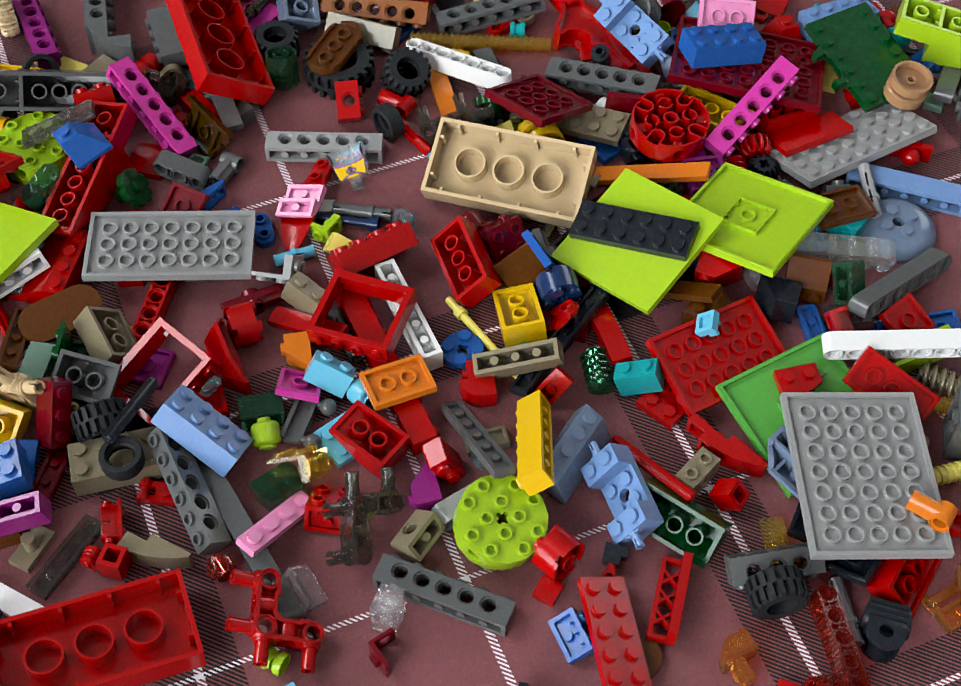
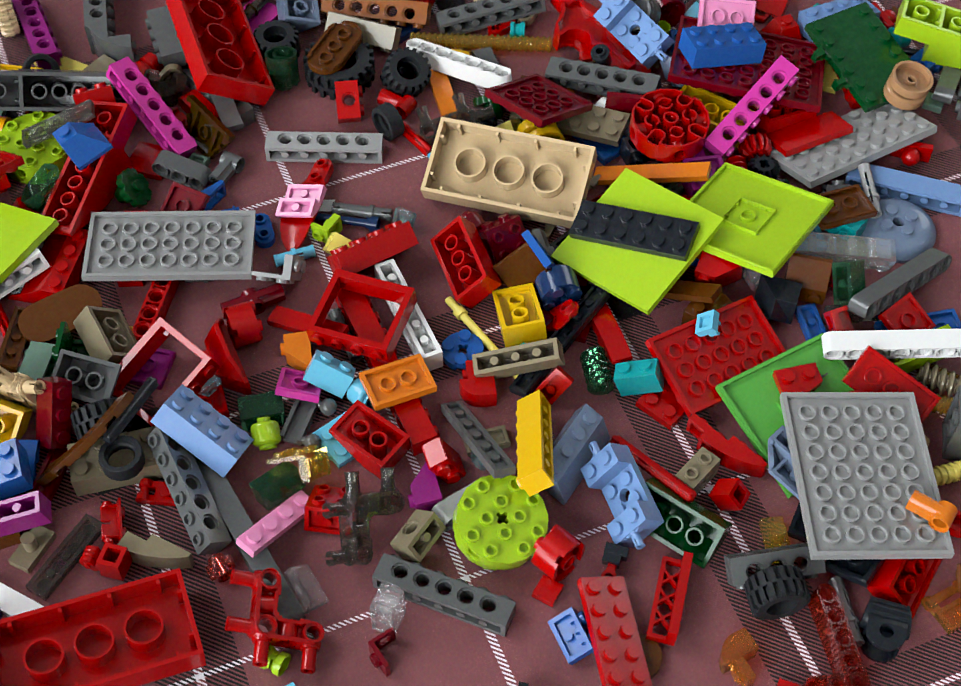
(81, 446): none -> reddish brown tile
(302, 293): dark tan brick -> none
(350, 164): clear torso -> none

